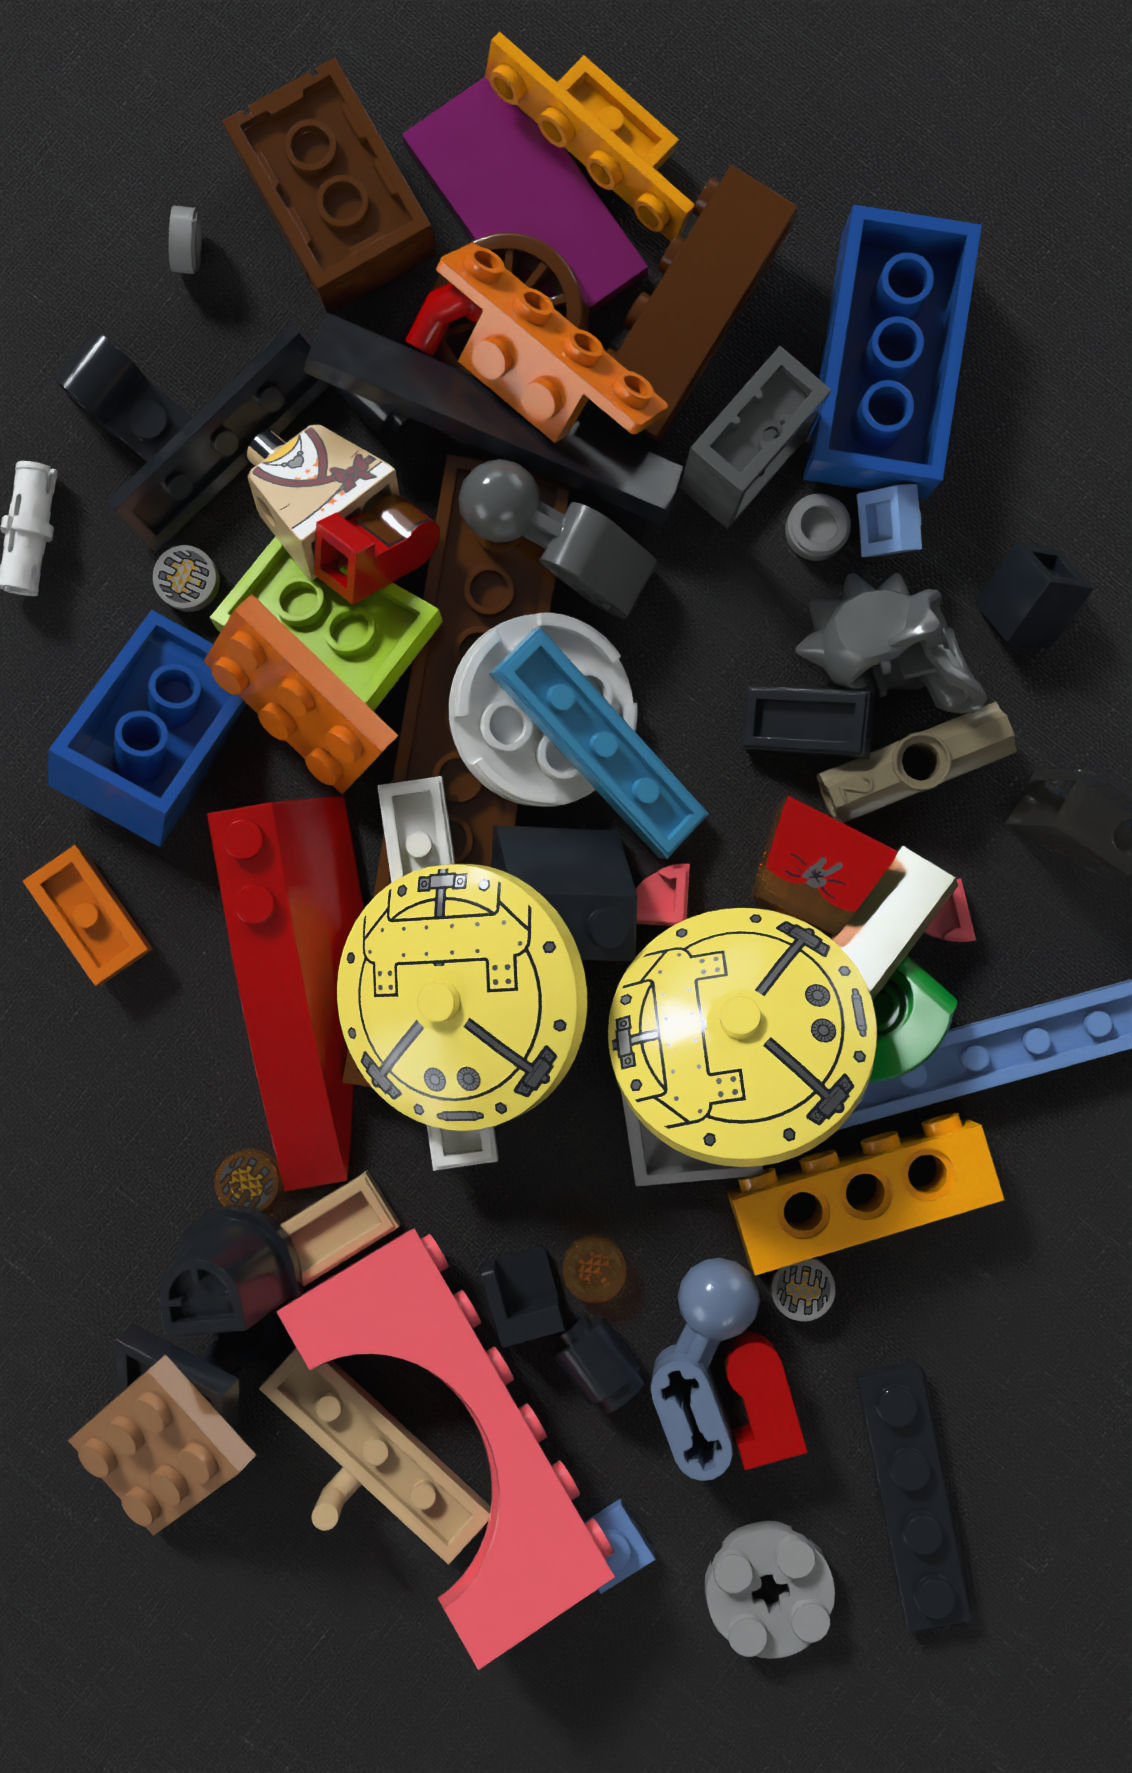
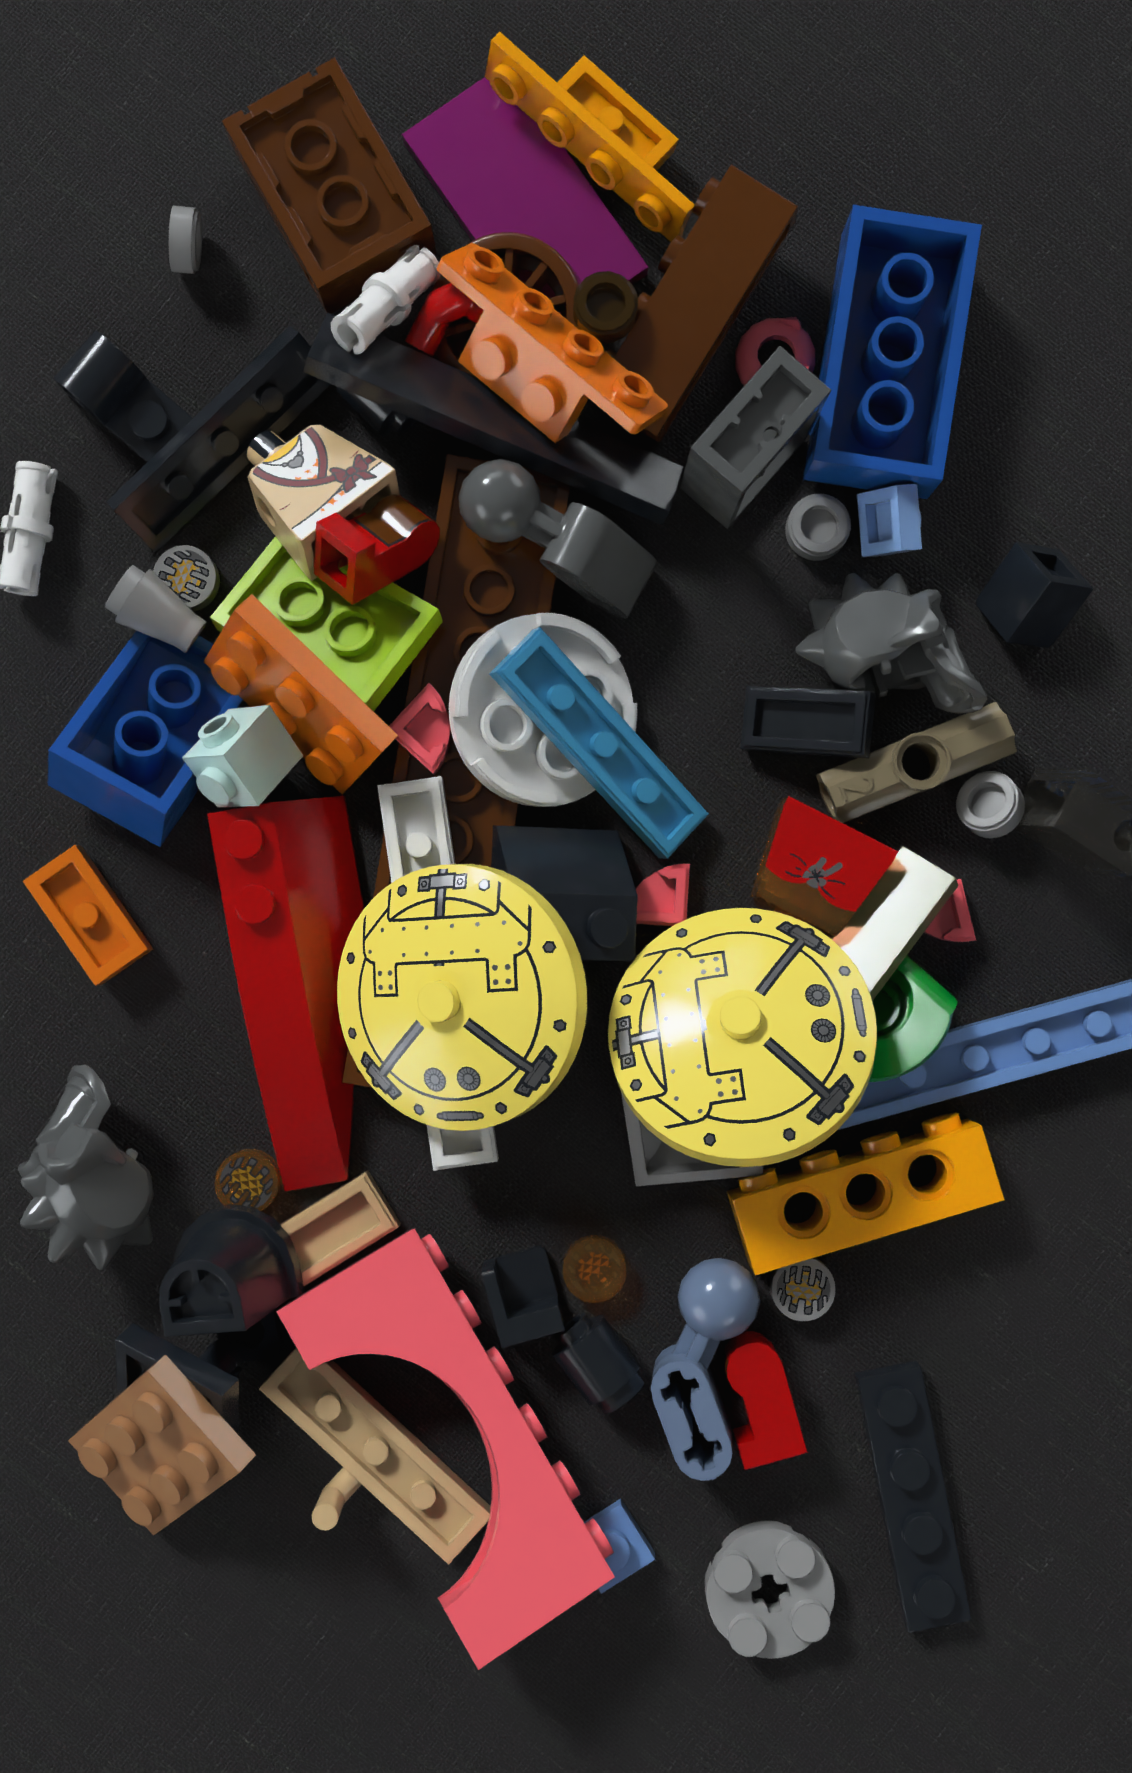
(83, 1182): none -> dark grey head
(154, 609): none -> light grey cone
(242, 756): none -> light aqua brick
(385, 299): none -> white pin
(425, 729): none -> coral tile
(605, 306): none -> dark brown tile
(783, 329): none -> coral piece
(990, 804): none -> light grey tile

